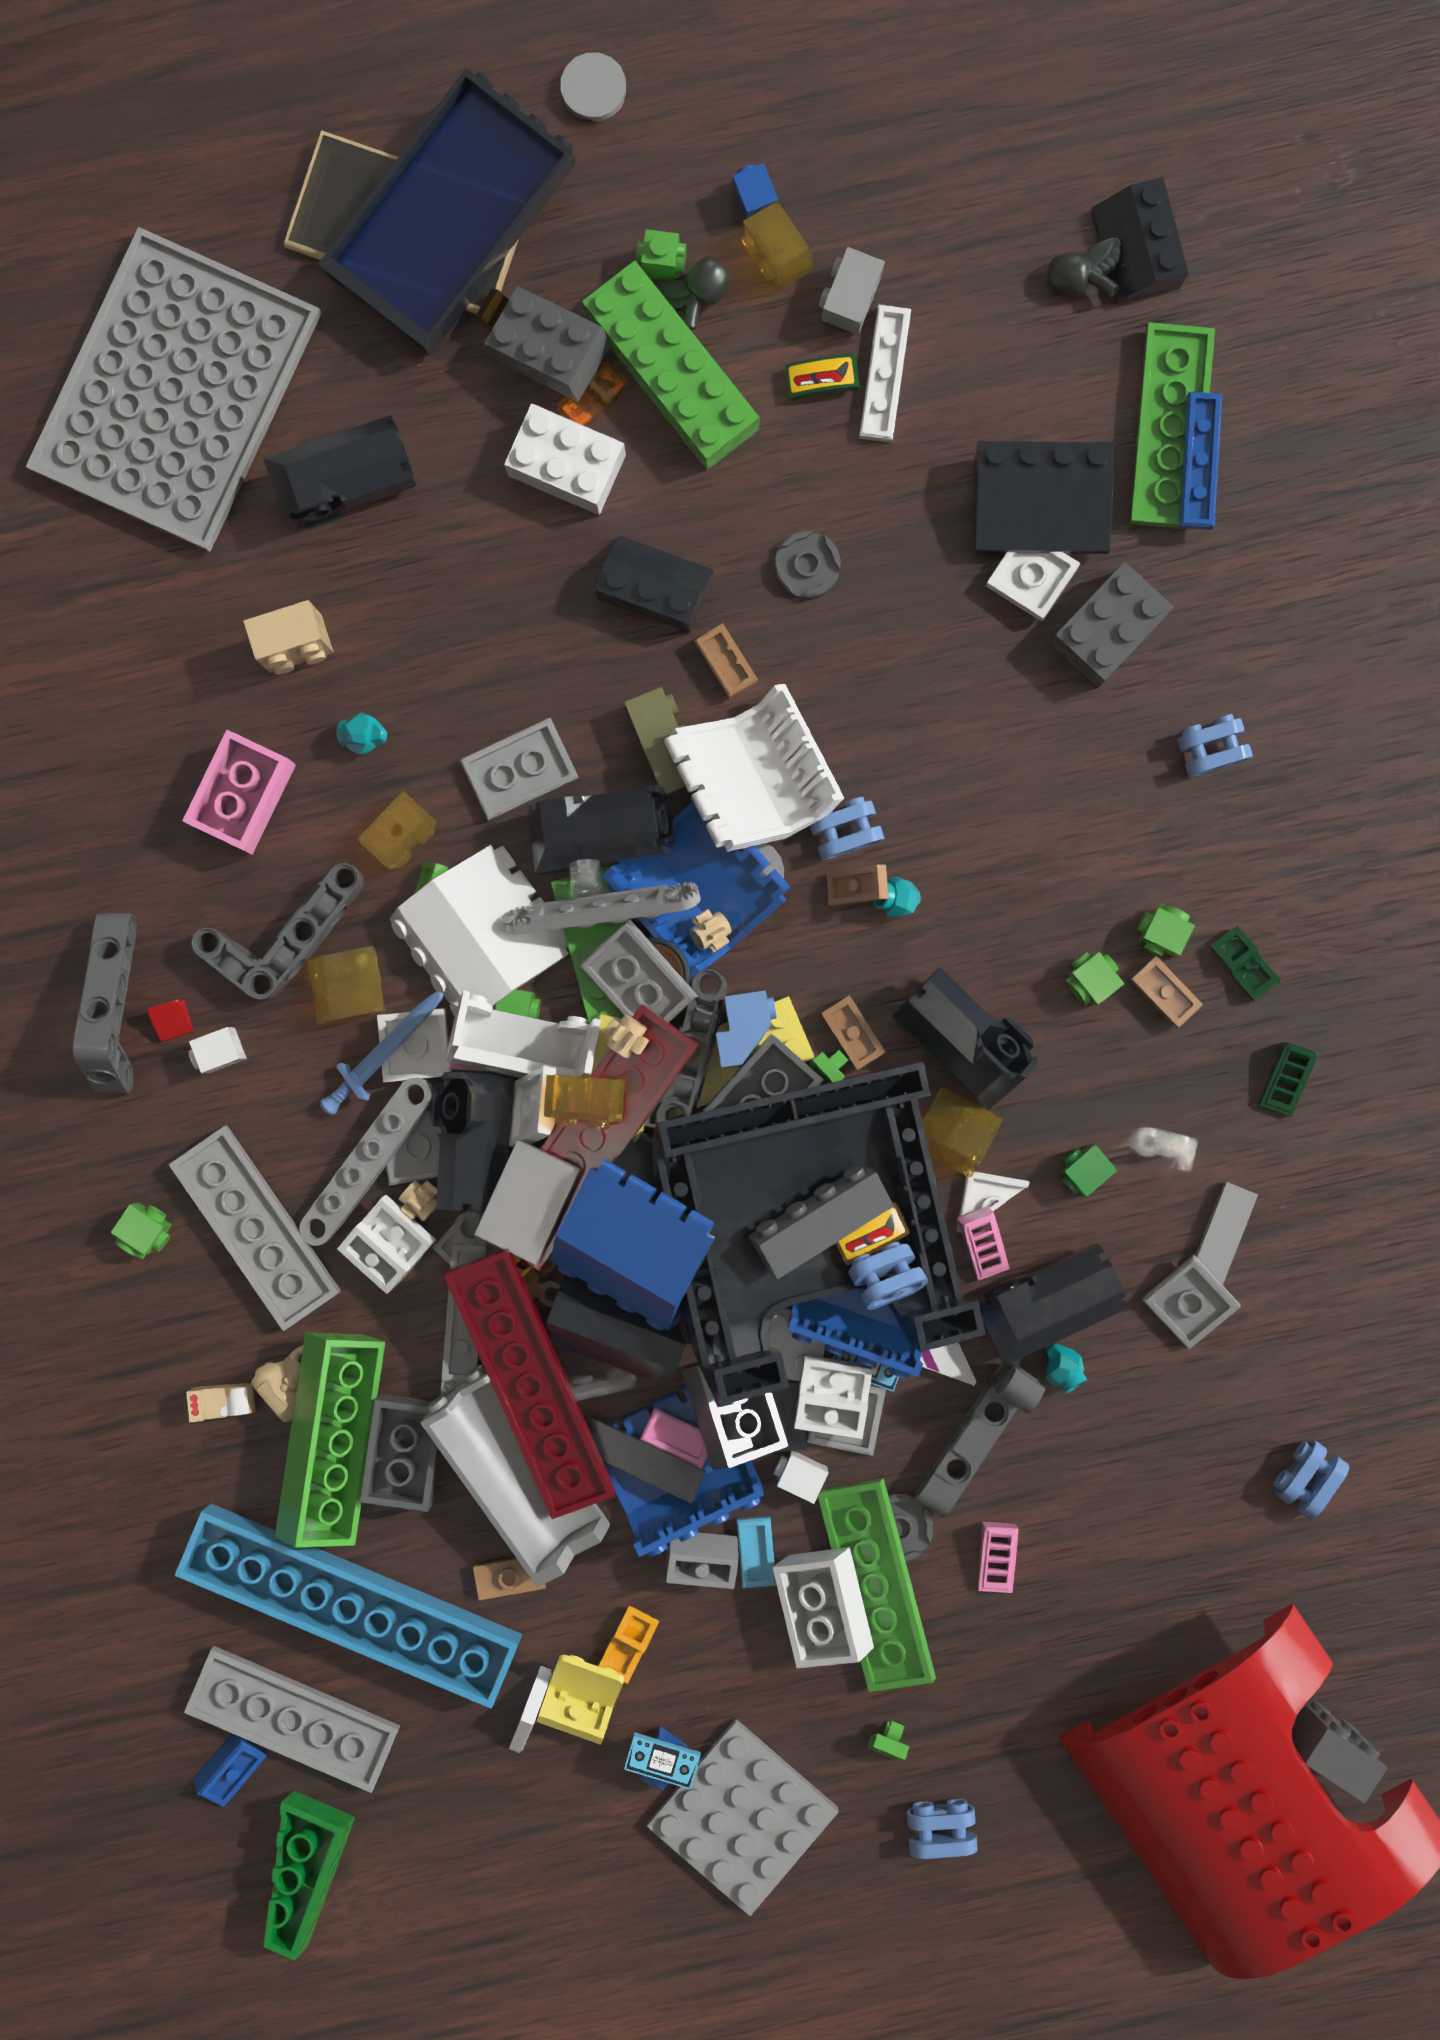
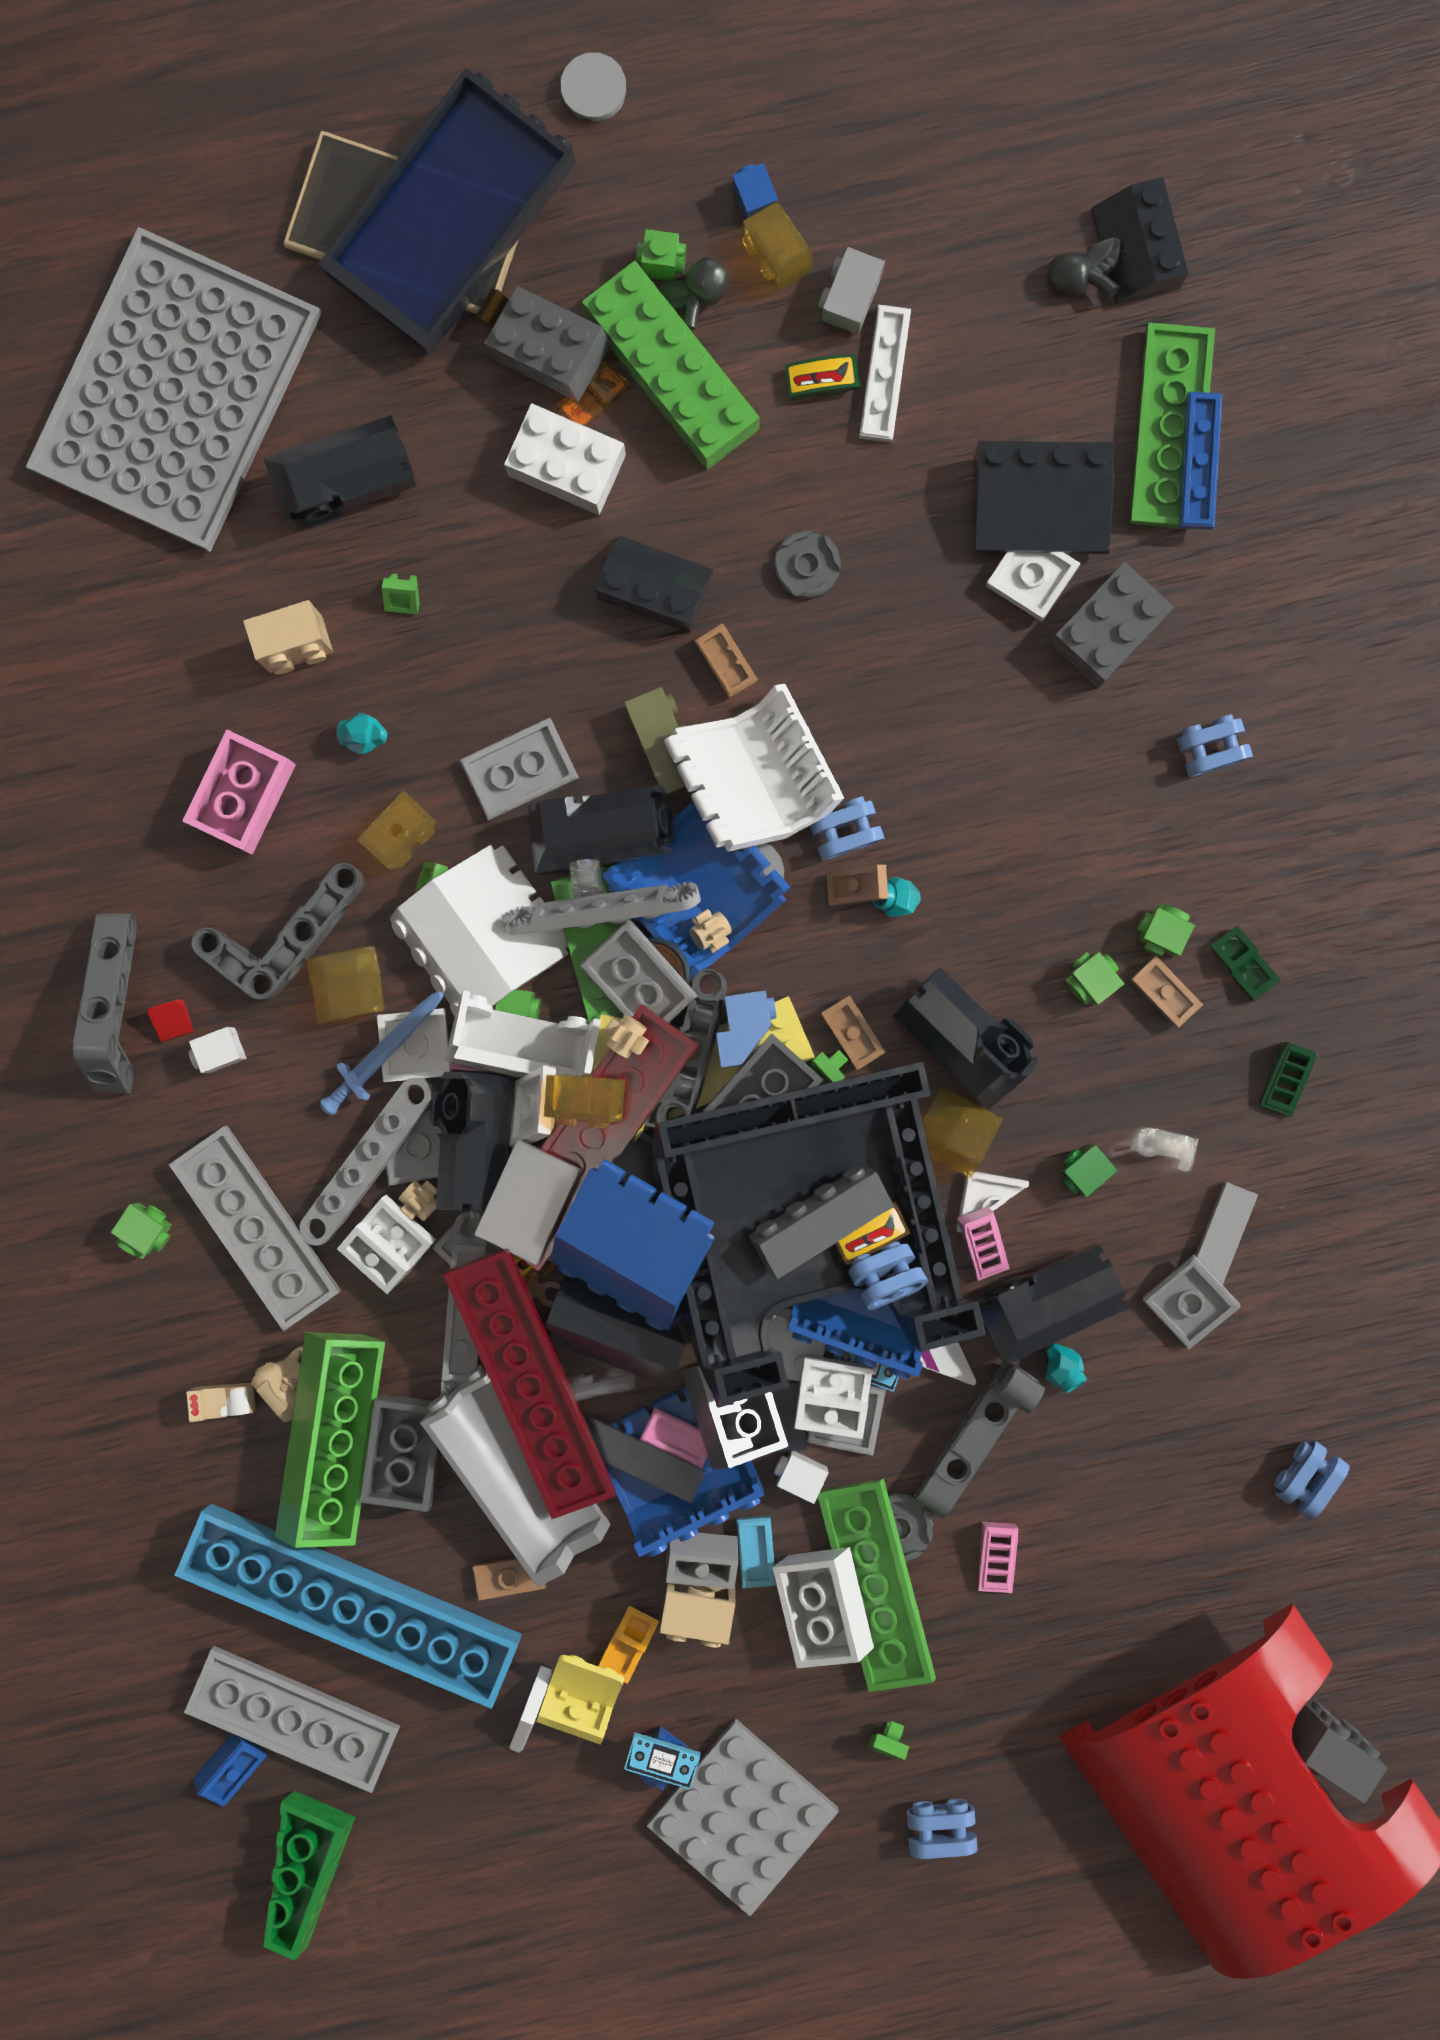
(400, 595): none -> bright green tile
(698, 1614): none -> tan brick

